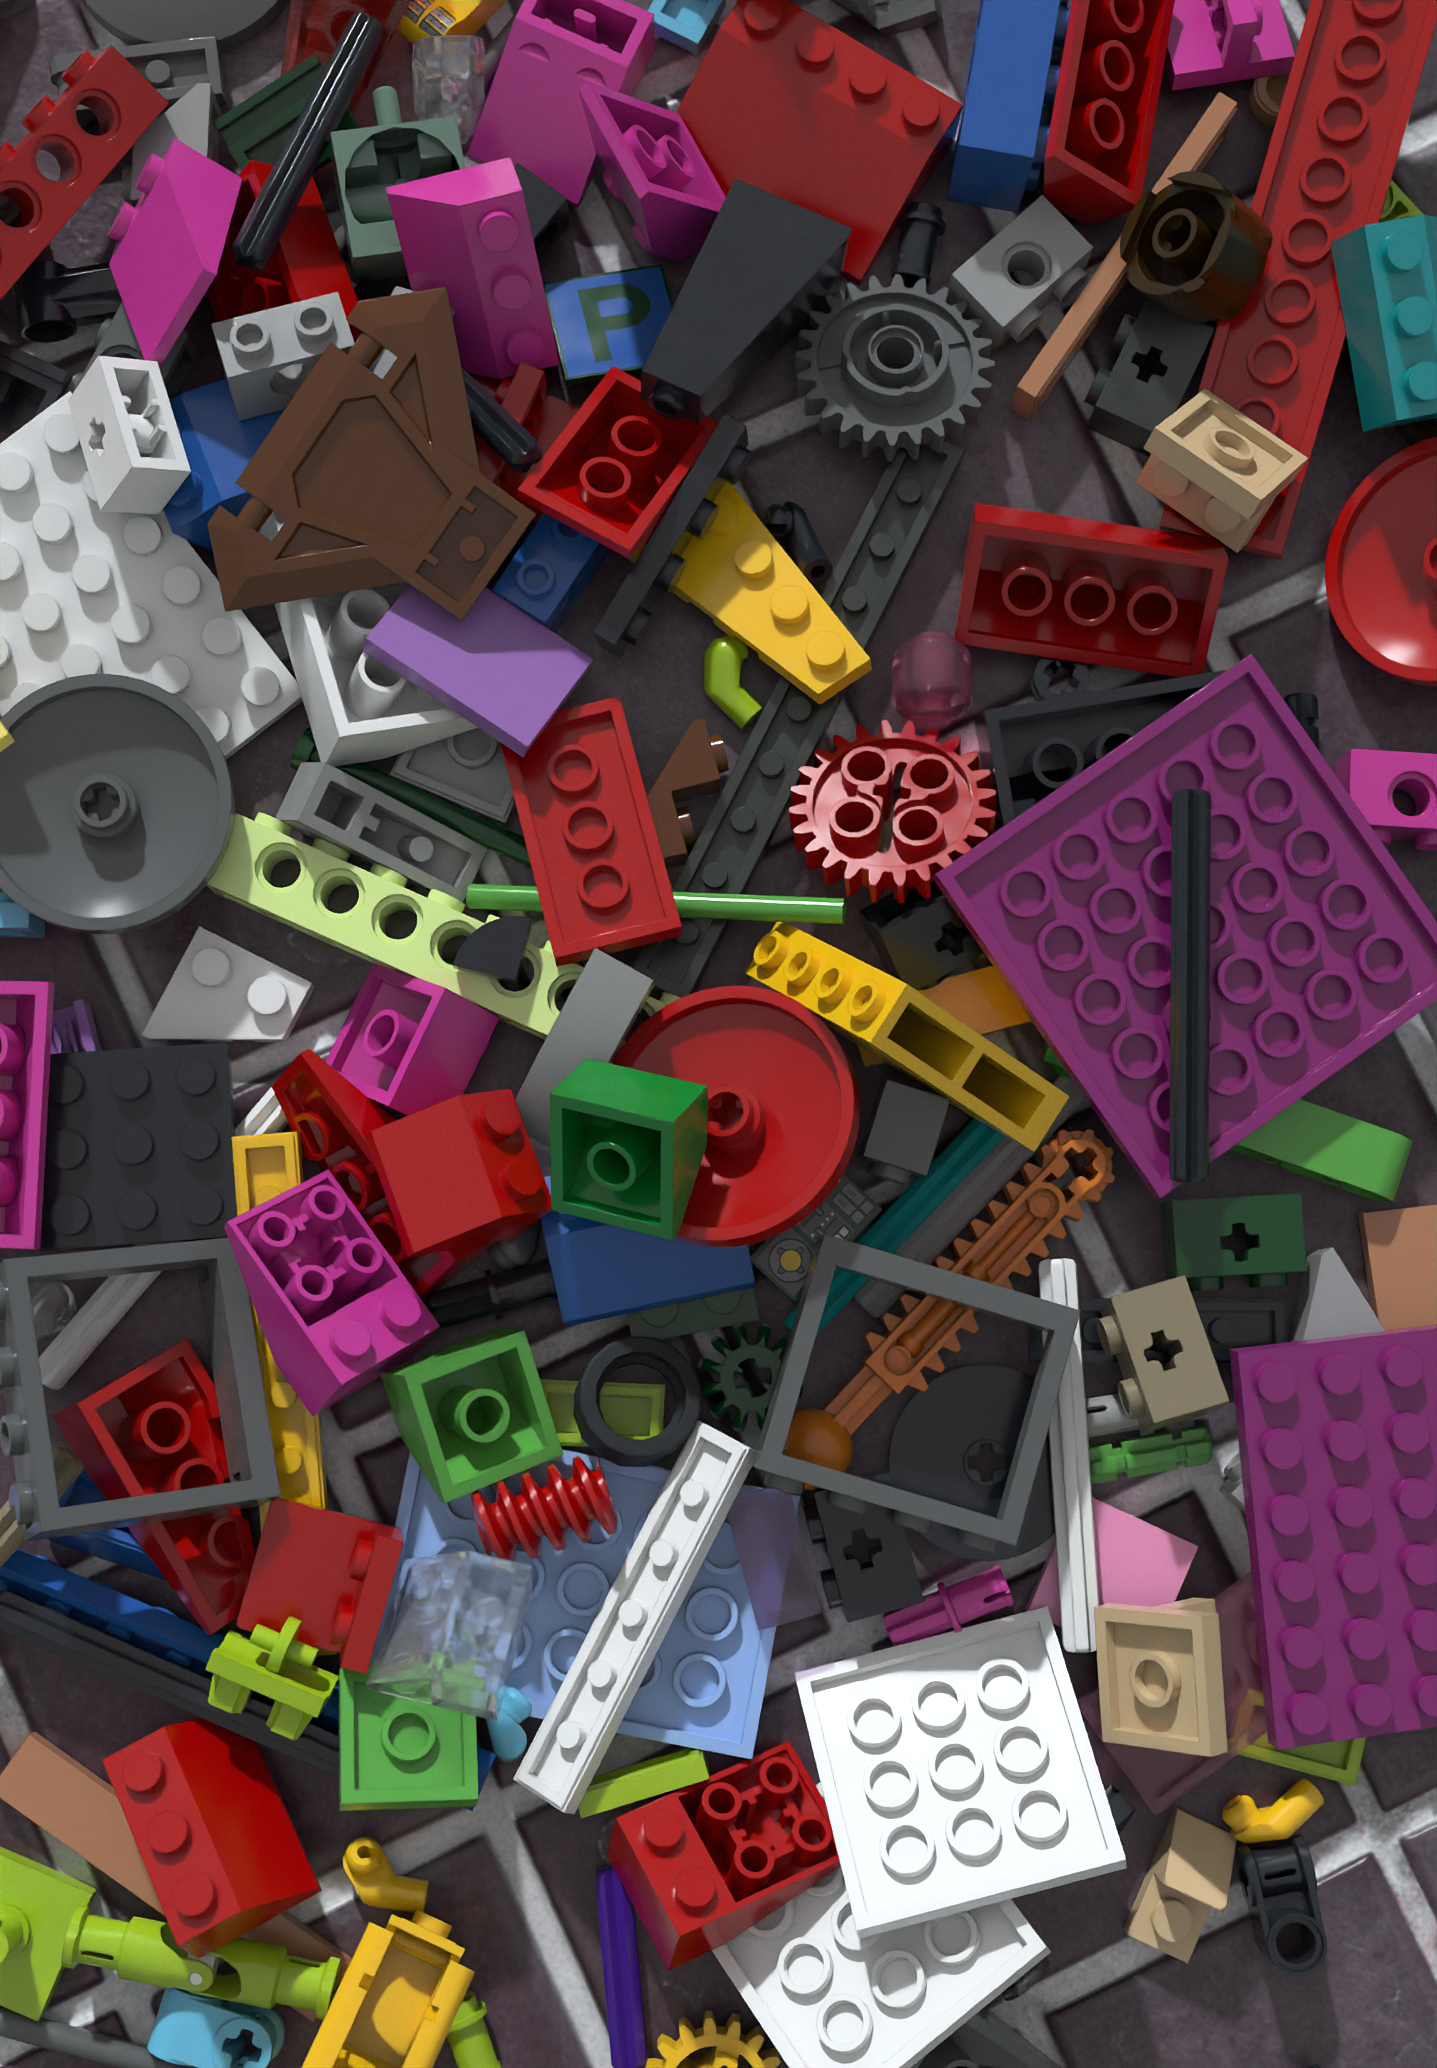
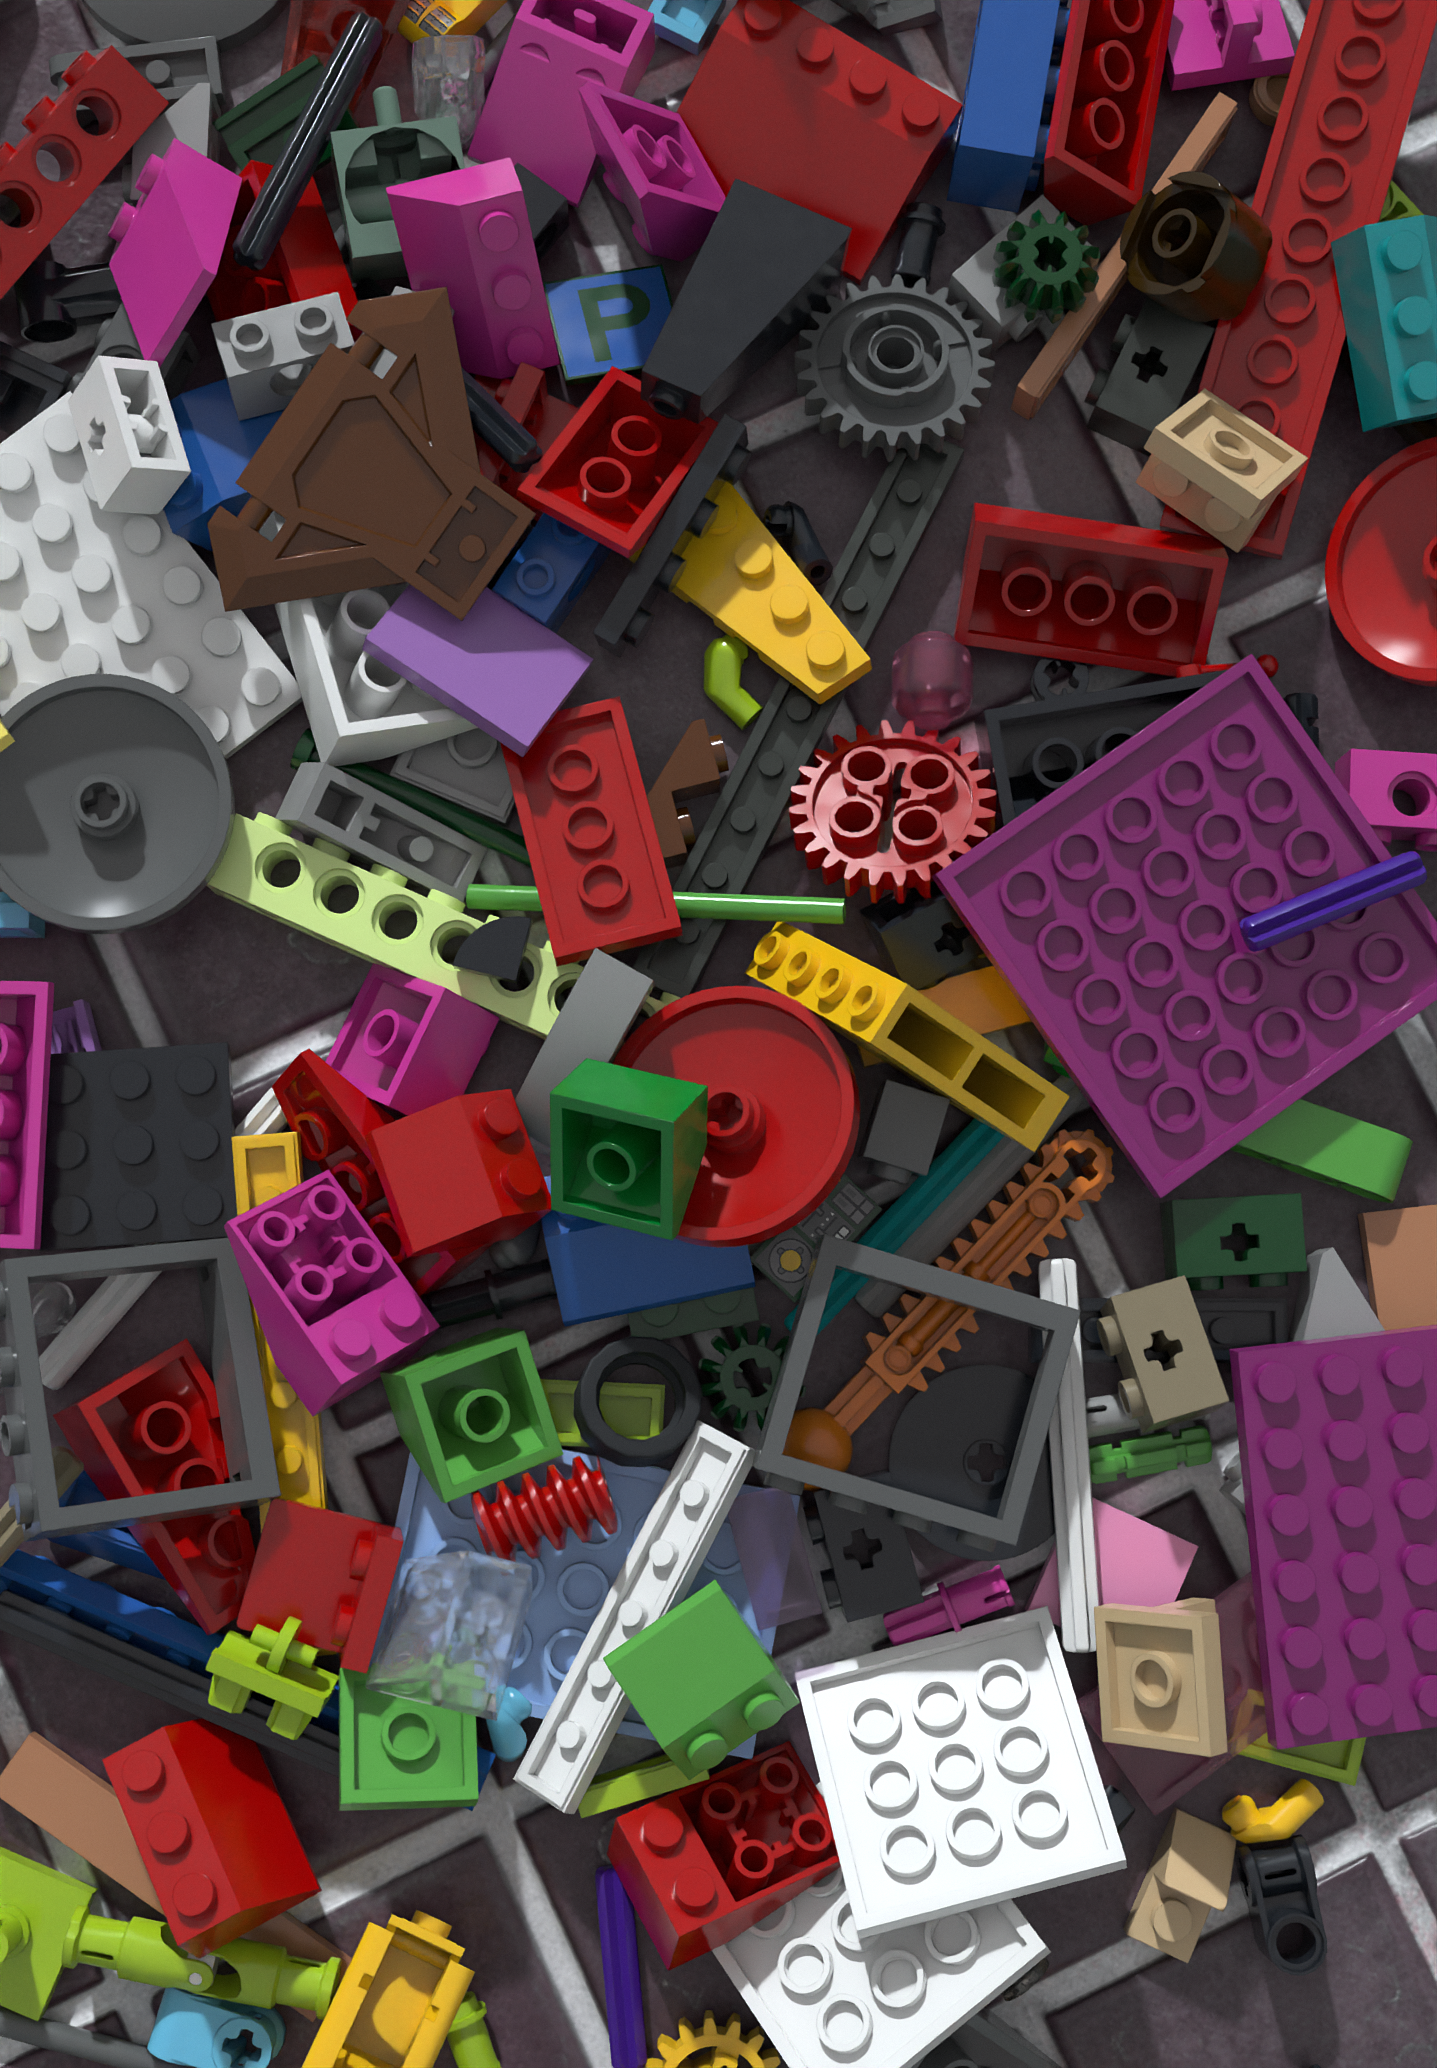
(227, 996): white wing -> none
(378, 1882): yellow arm -> none
(701, 1680): none -> bright green slope
(1049, 245): none -> dark green gear
(1190, 985): black axle -> none
(1266, 661): none -> red hinge
(1333, 901): none -> dark purple axle

